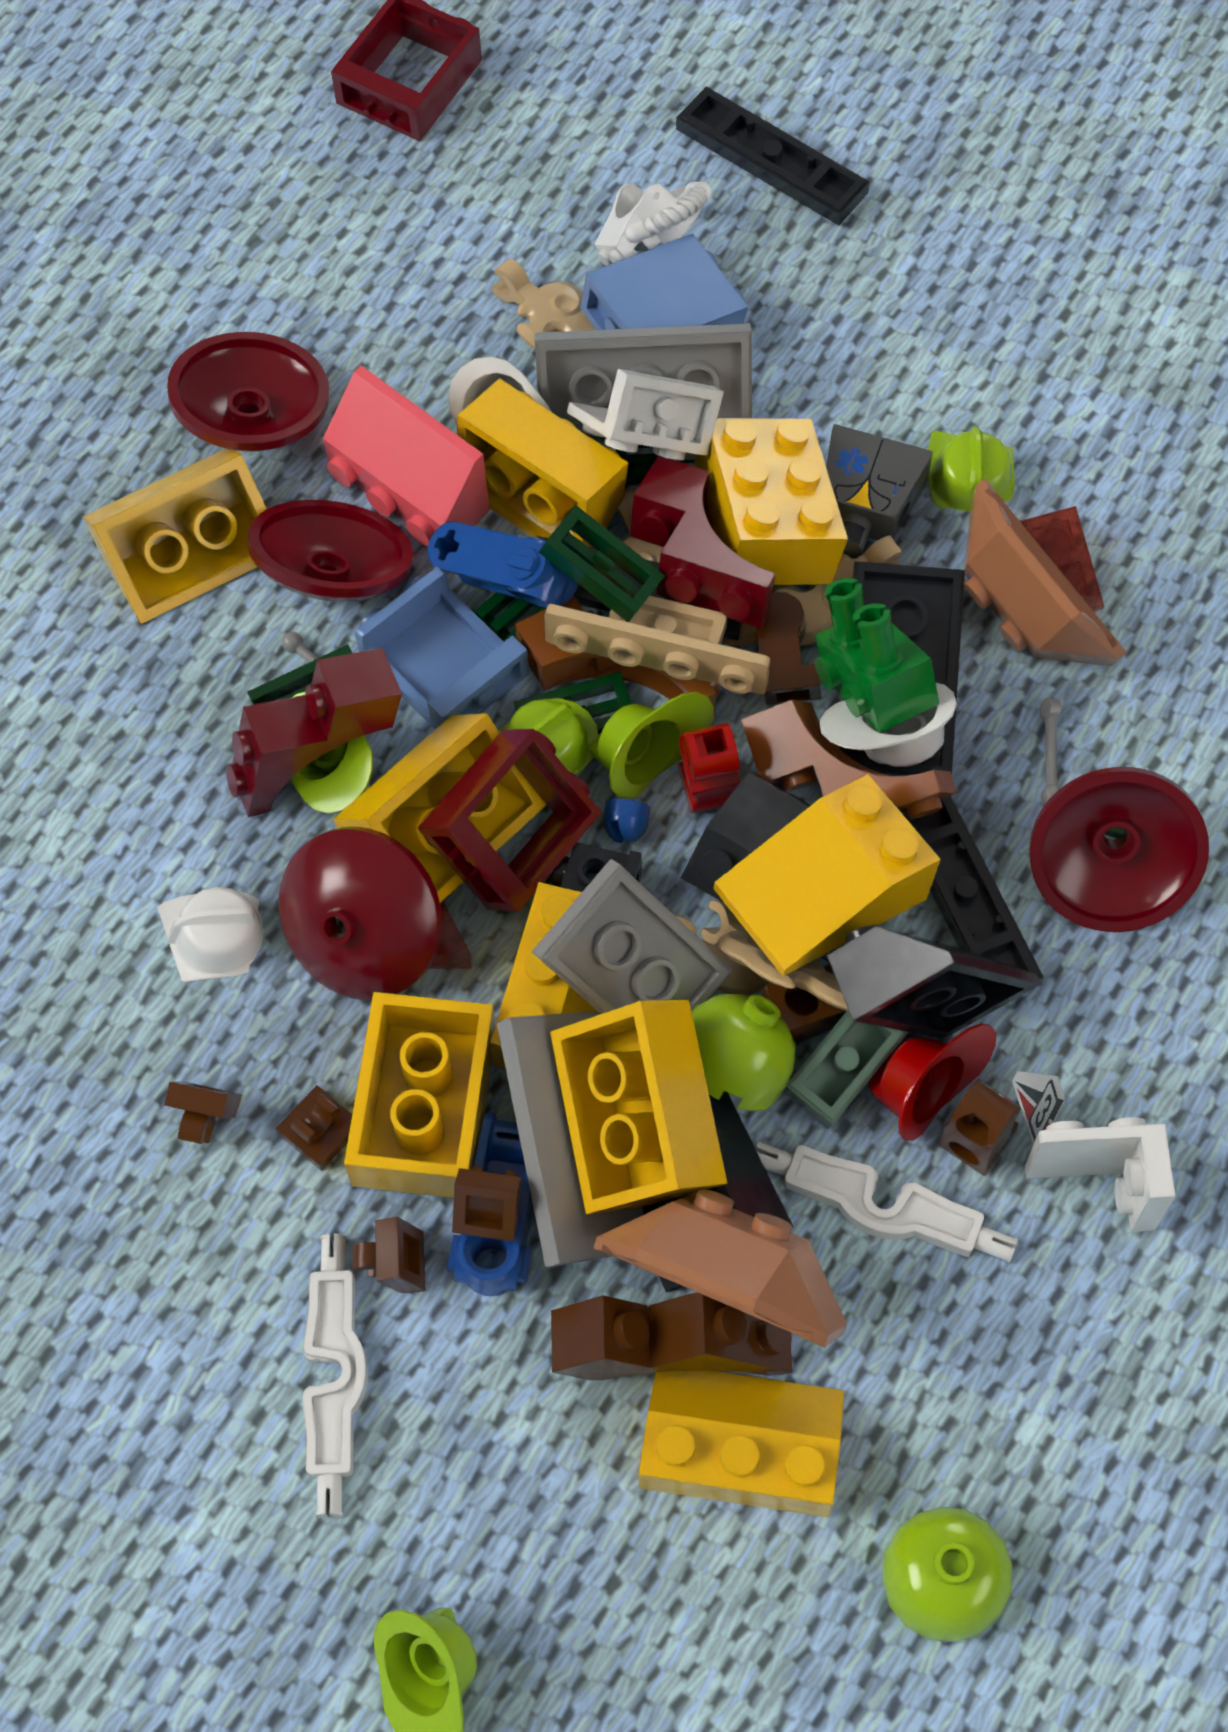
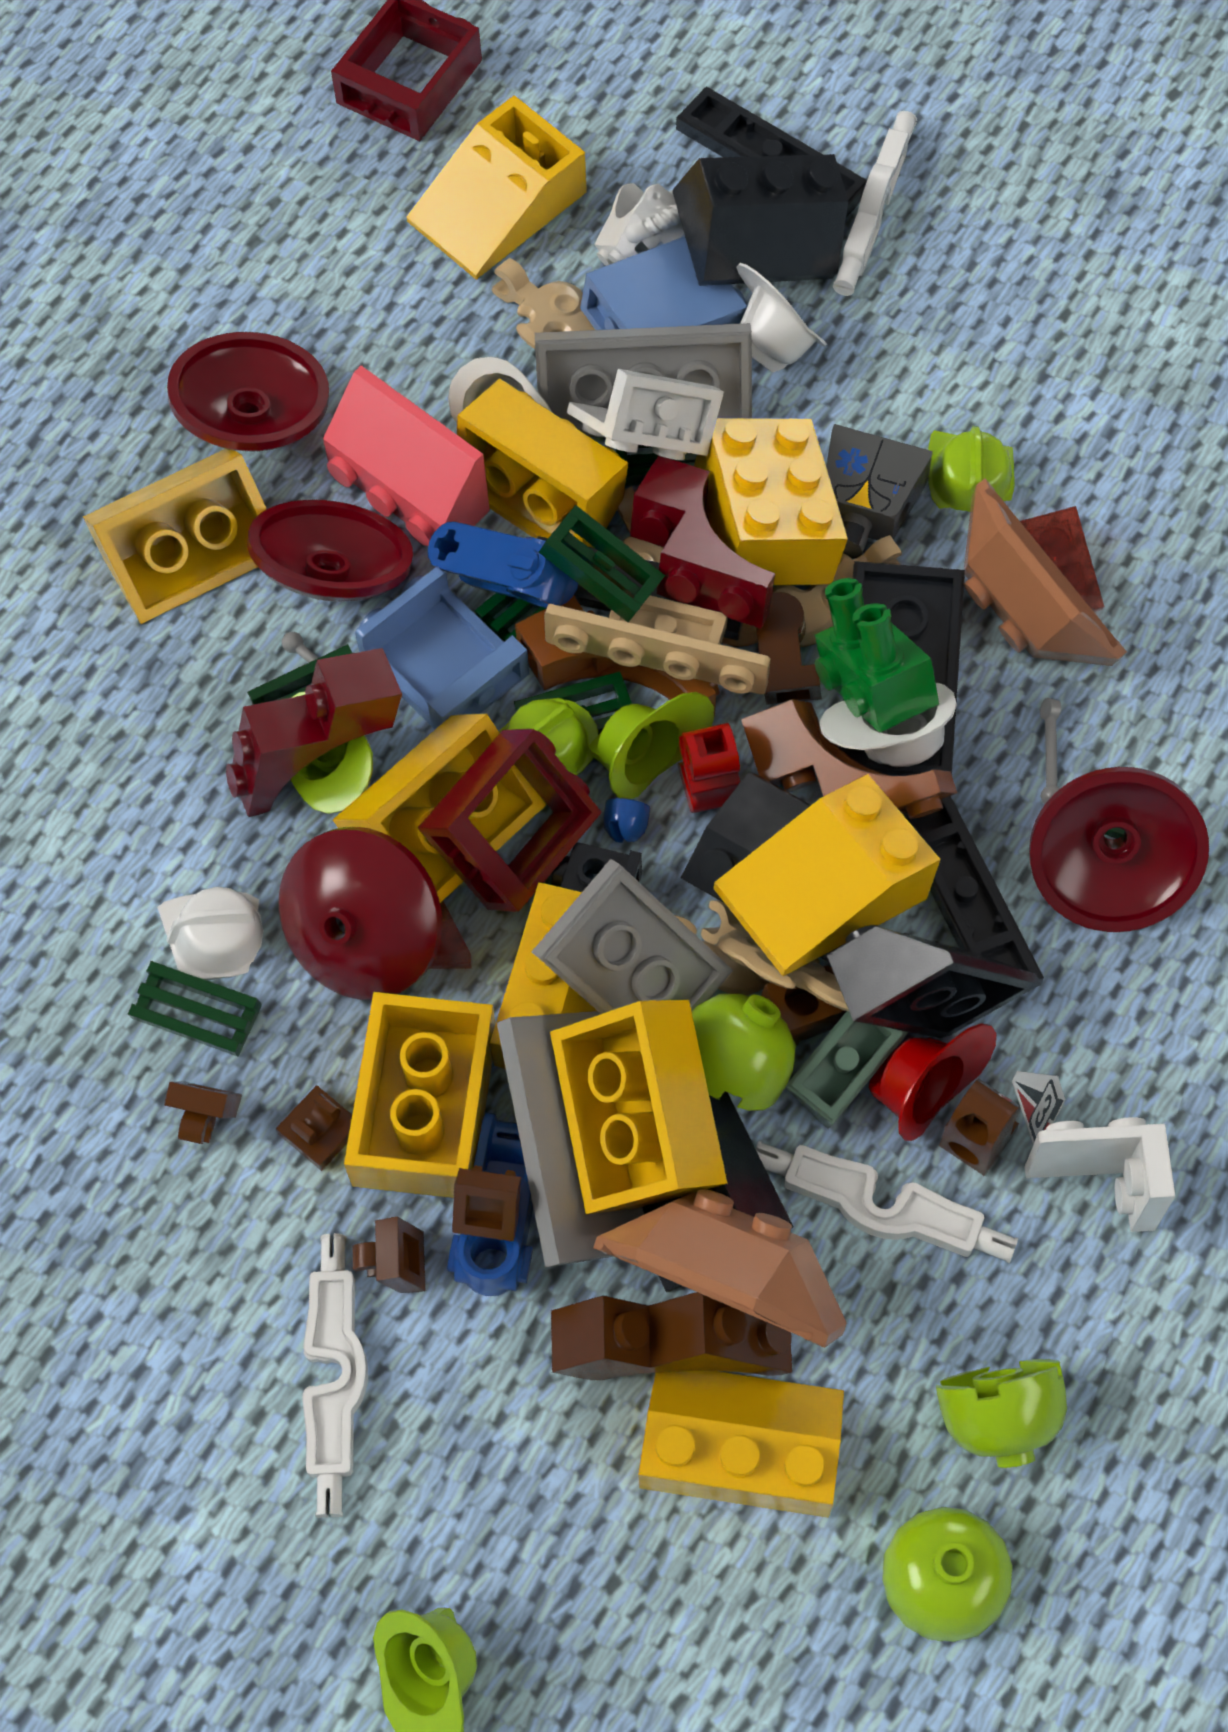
(151, 992): none -> dark green tile
(500, 187): none -> yellow slope
(763, 212): none -> black slope
(776, 328): none -> white piece
(875, 194): none -> white piece
(1005, 1410): none -> lime cylinder

